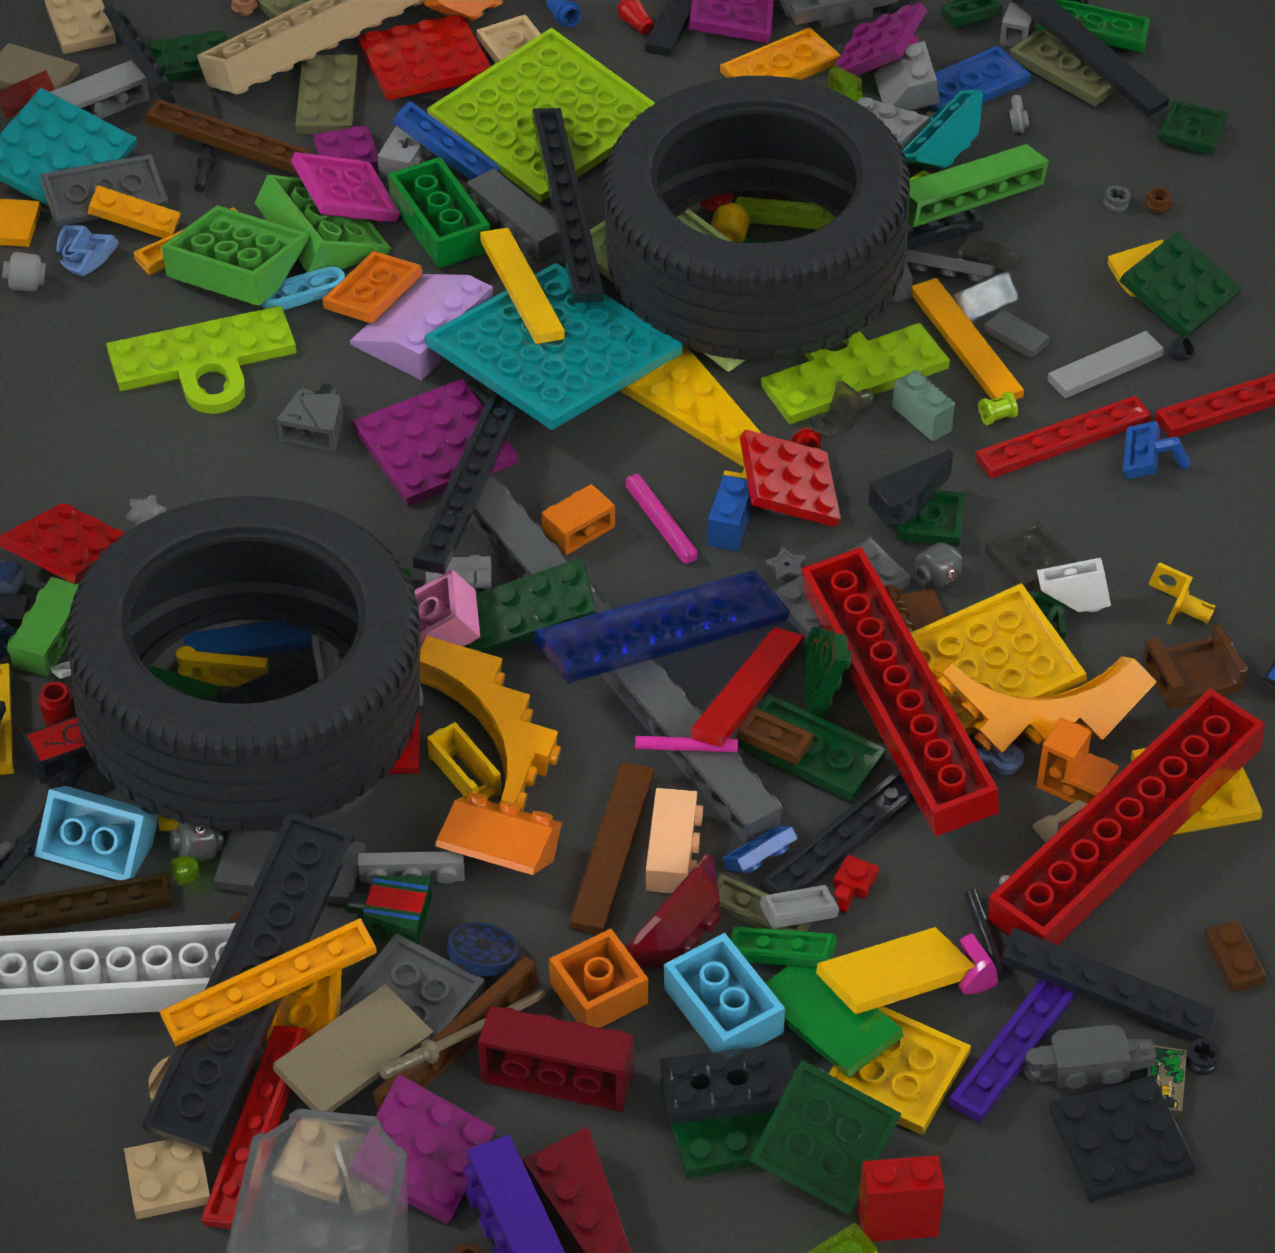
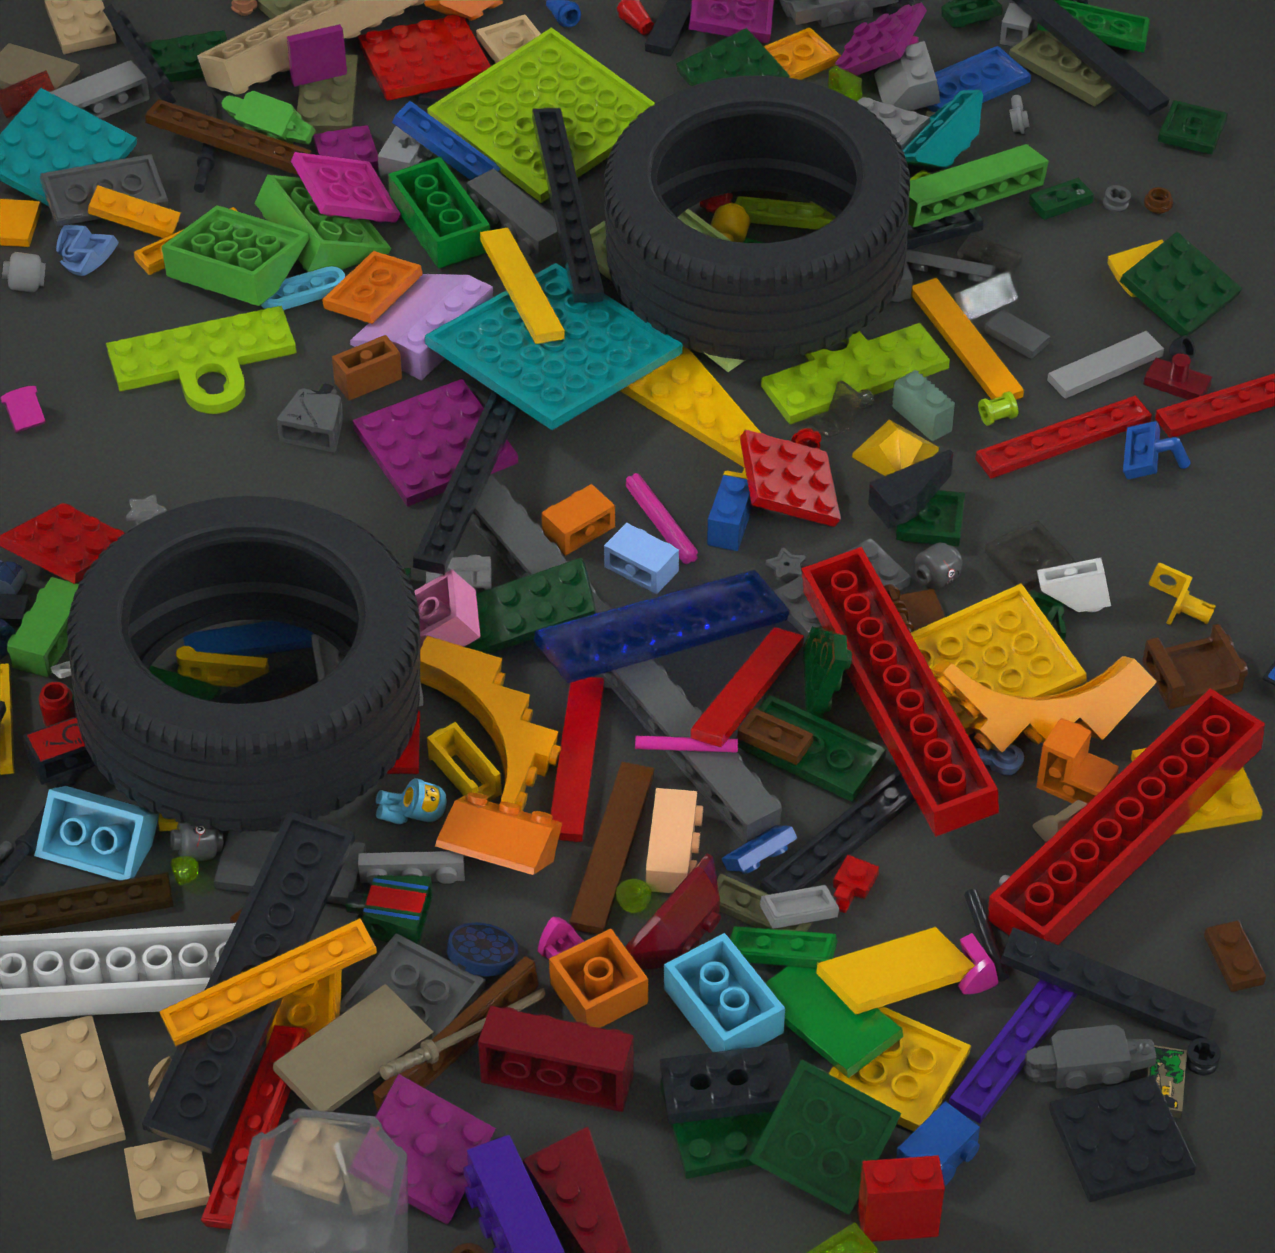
(23, 408): none -> dark pink tile
(73, 1087): none -> tan plate
(269, 117): none -> bright green hinge
(317, 55): none -> magenta tile
(367, 367): none -> dark orange brick
(418, 801): none -> medium azure piece
(557, 938): none -> dark pink tile
(577, 757): none -> red tile
(633, 902): none -> clear neon green plate
(641, 558): none -> light blue brick
(731, 57): none -> dark green plate
(893, 449): none -> yellow slope
(946, 1135): none -> blue brick
(1061, 198): none -> dark green plate
(1177, 378): none -> dark red tile

